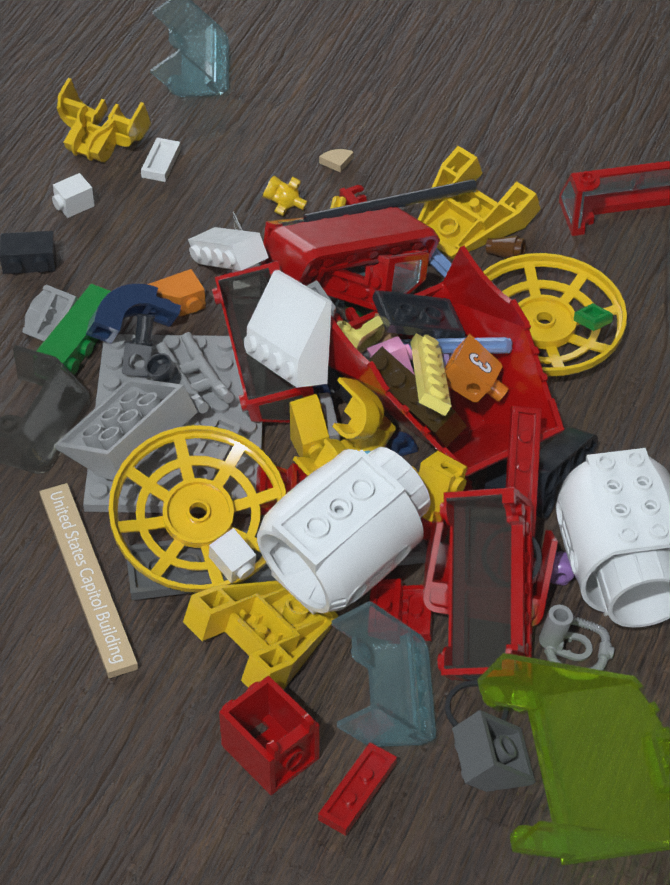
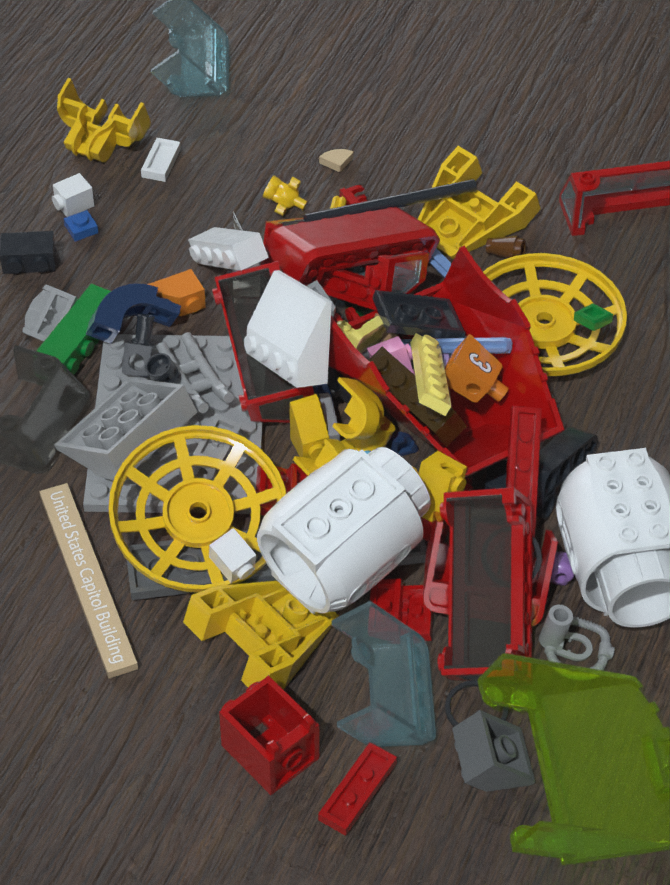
(81, 225): none -> blue plate

